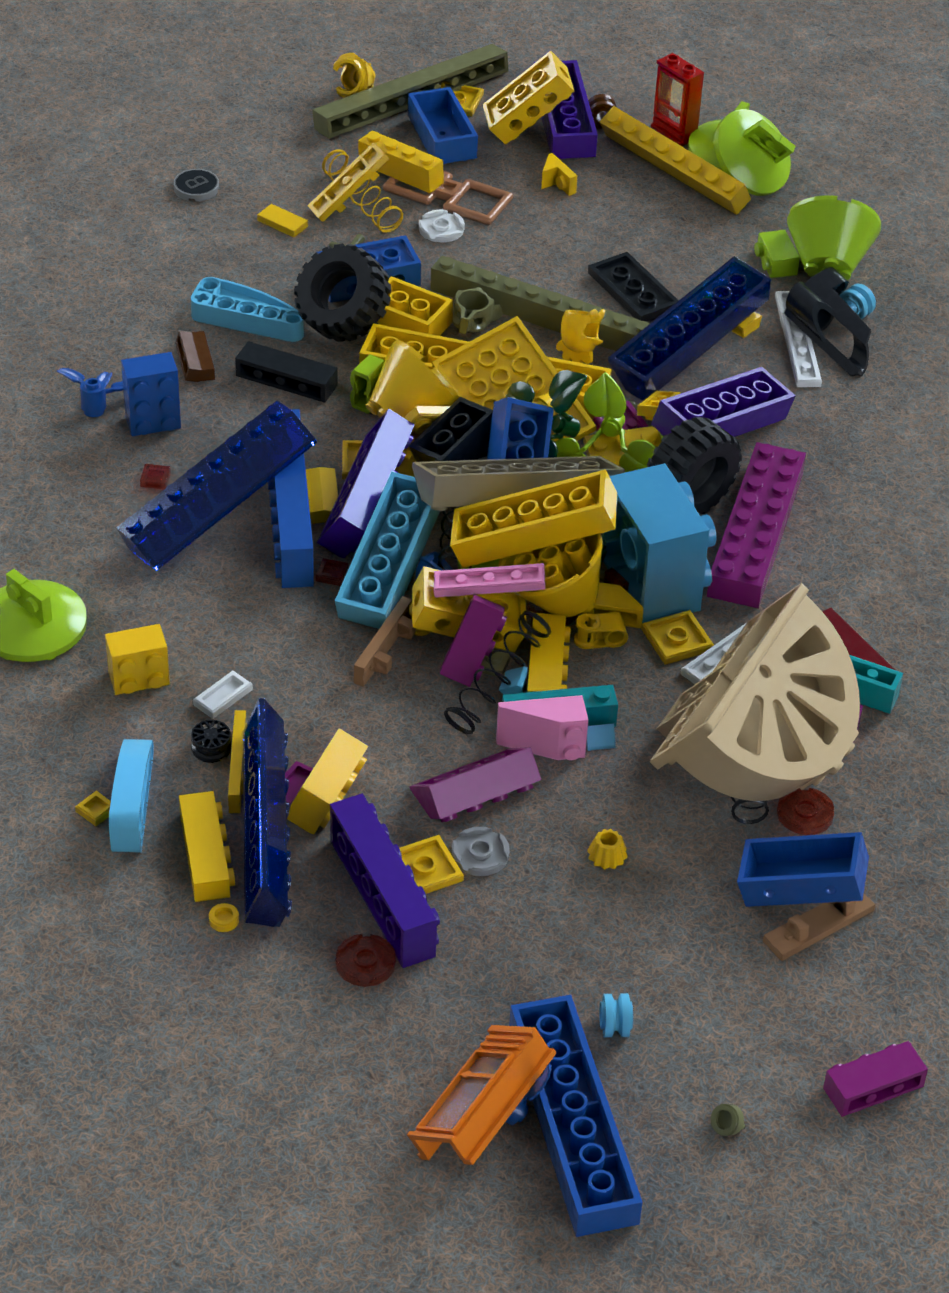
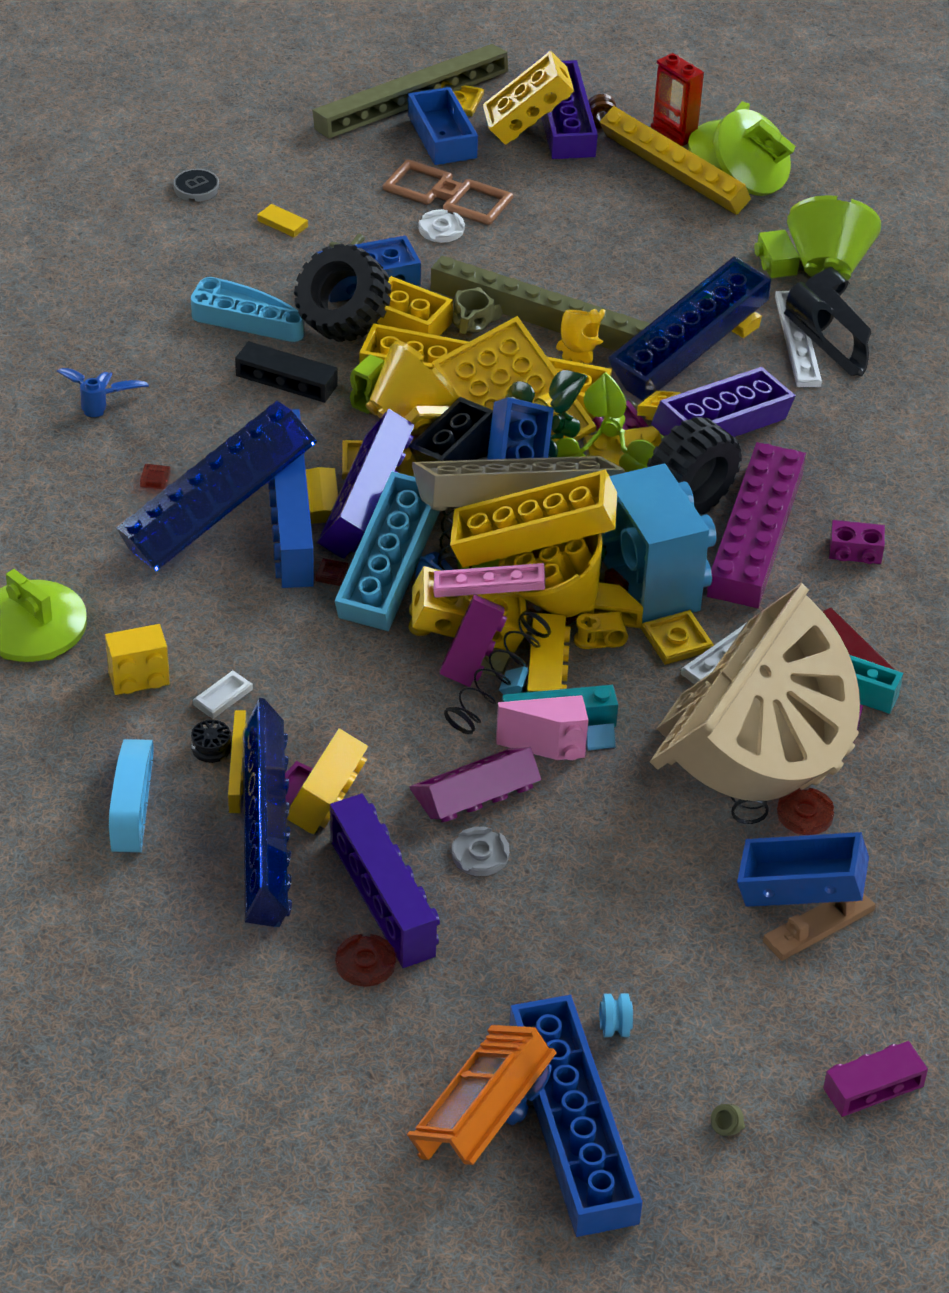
(94, 808): yellow tile -> none
(151, 394): blue brick -> none
(195, 356): reddish brown piece -> none
(205, 846): yellow brick -> none
(223, 917): yellow tile -> none
(348, 182): yellow hinge -> none
(356, 75): yellow helmet -> none
(372, 216): yellow piece -> none
(375, 655): medium nougat hinge -> none
(406, 162): yellow brick -> none
(431, 864): yellow tile -> none
(558, 174): yellow slope -> none
(607, 849): yellow piece -> none
(632, 286): black plate -> none
(857, 542): none -> magenta brick
(859, 299): medium azure wheel -> none

